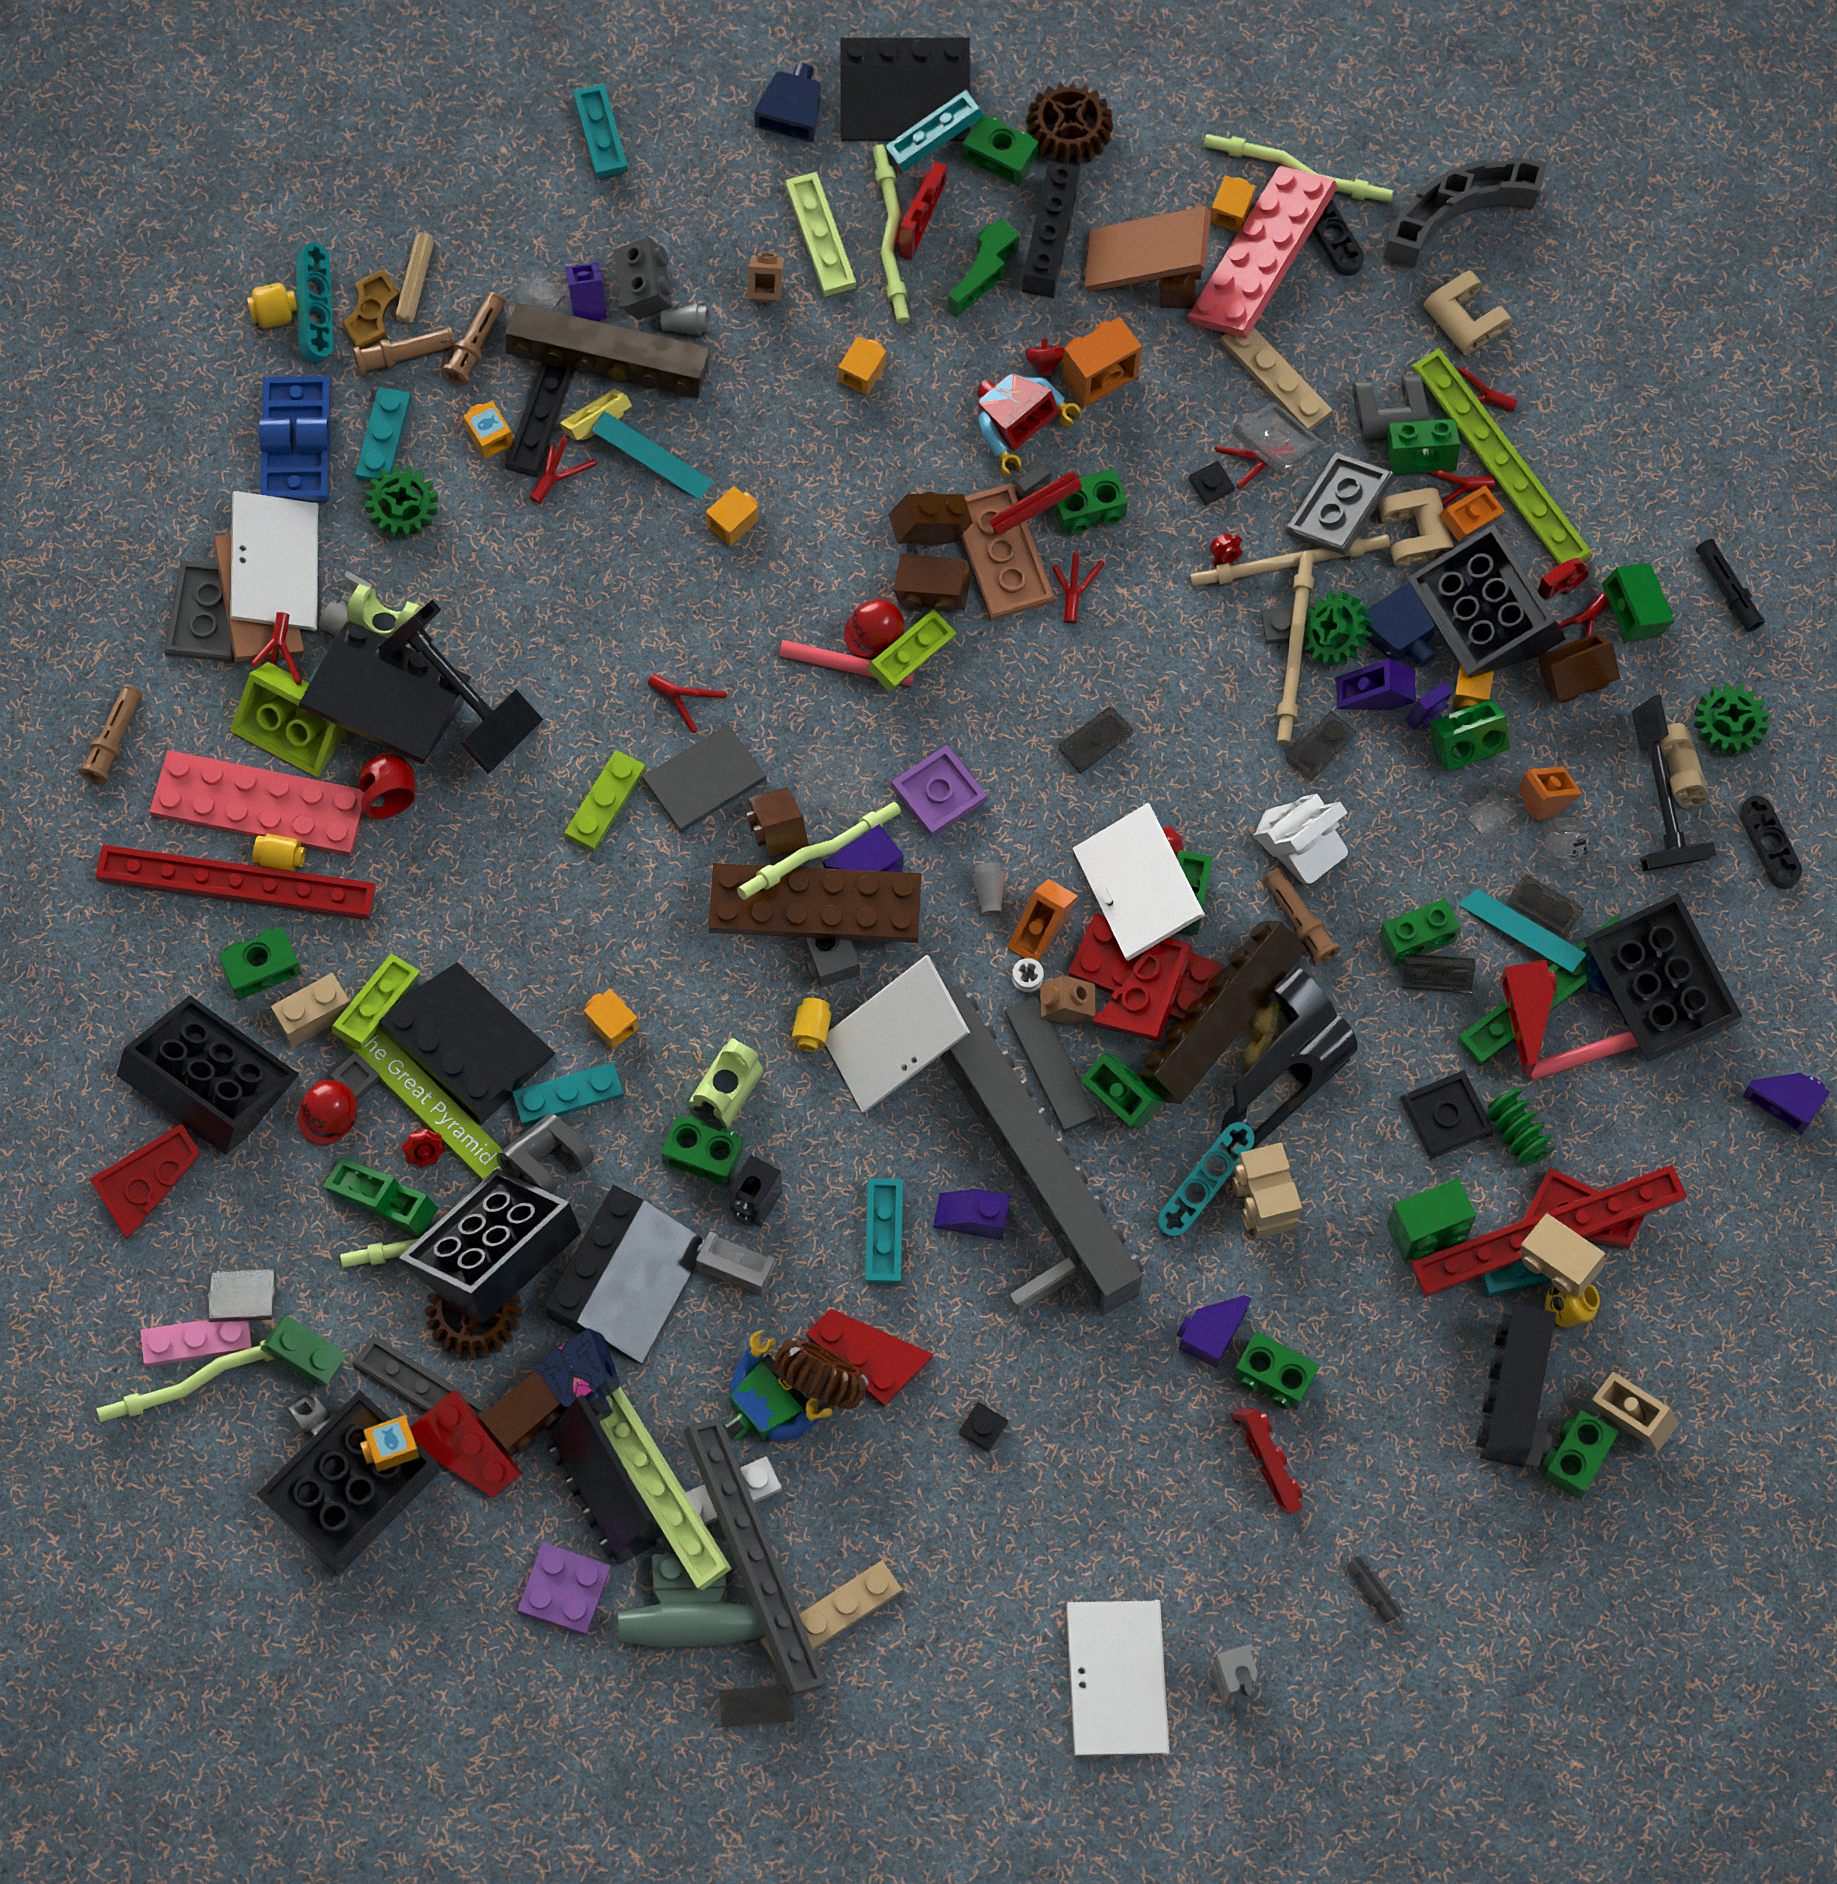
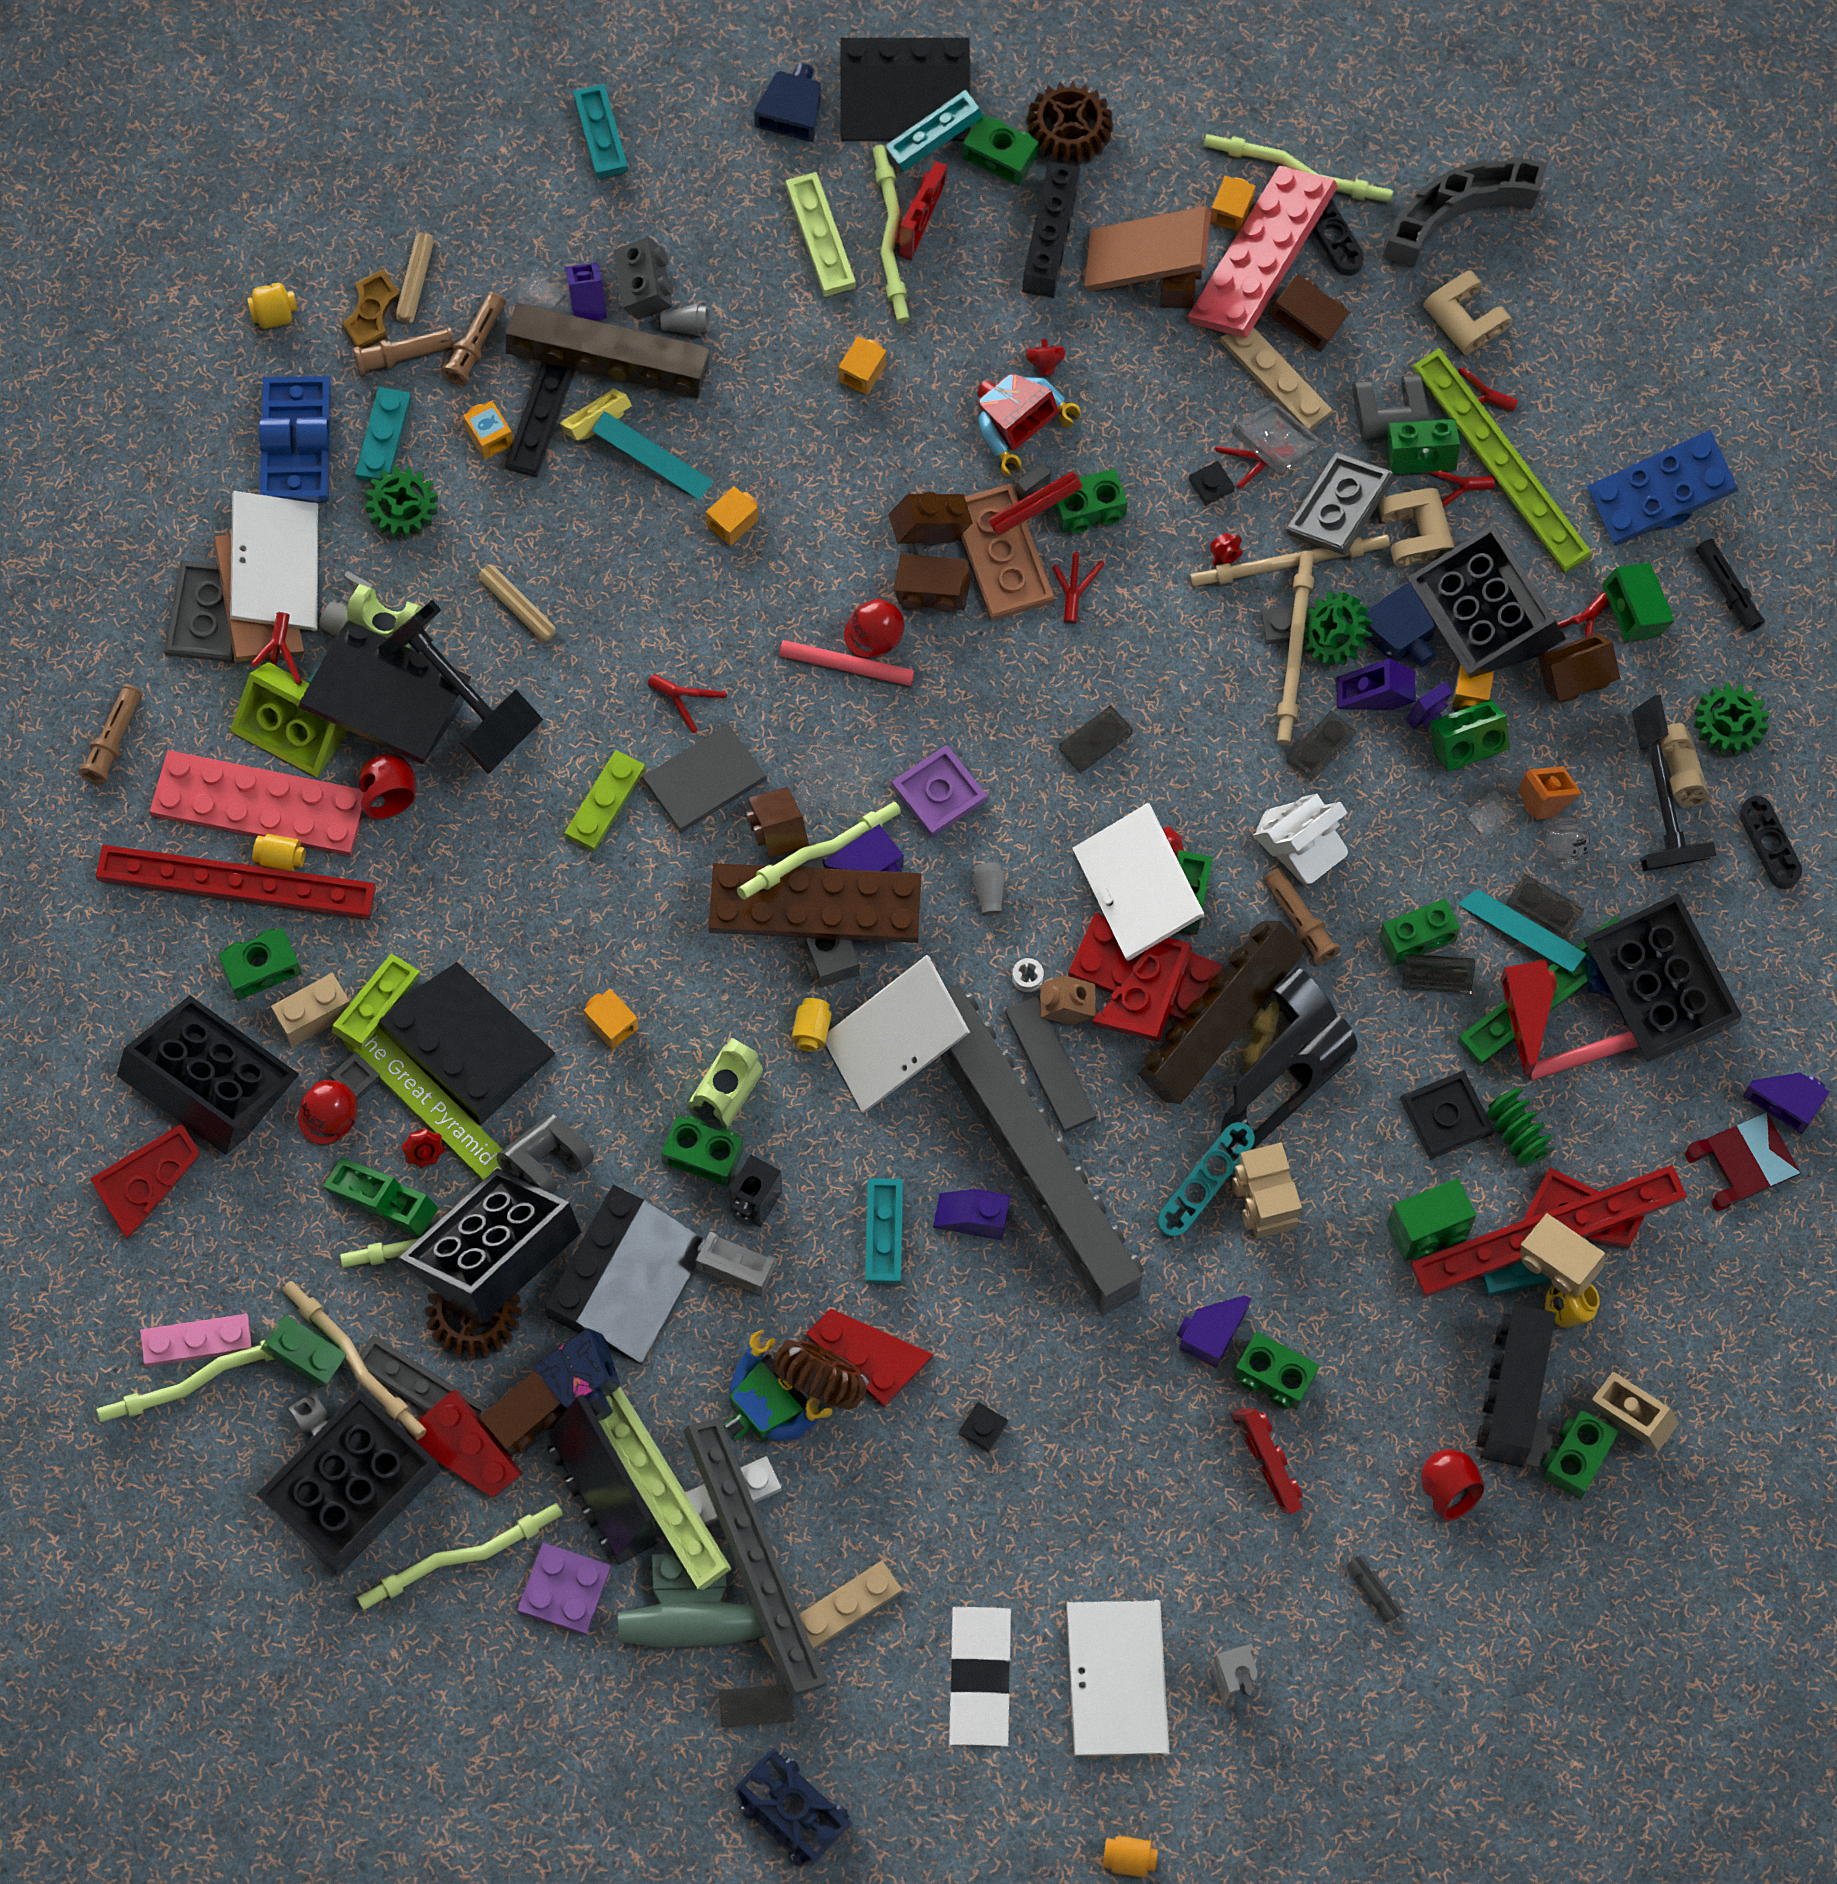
(241, 1295): clear smoke piece -> none
(311, 302): teal beam -> none
(389, 1444): light orange brick -> none
(393, 1584): none -> yellowish green bar
(394, 1407): none -> tan bar
(517, 603): none -> tan axle
(550, 477): red plant -> none
(568, 1093): teal plate -> none
(766, 277): medium nougat brick -> none
(783, 1825): none -> dark blue piece
(911, 650): lime plate -> none
(980, 1676): none -> white sticker
(994, 247): green slope -> none
(1042, 920): orange slope -> none
(1042, 1286): light grey tile -> none
(1101, 361): orange brick -> none
(1122, 1090): green brick -> none
(1130, 1856): none -> light orange brick
(1309, 312): none -> reddish brown brick
(1448, 1474): none -> red helmet
(1472, 513): orange plate -> none
(1564, 578): red tile -> none
(1663, 488): none -> blue plate
(1749, 1157): none -> dark red flag

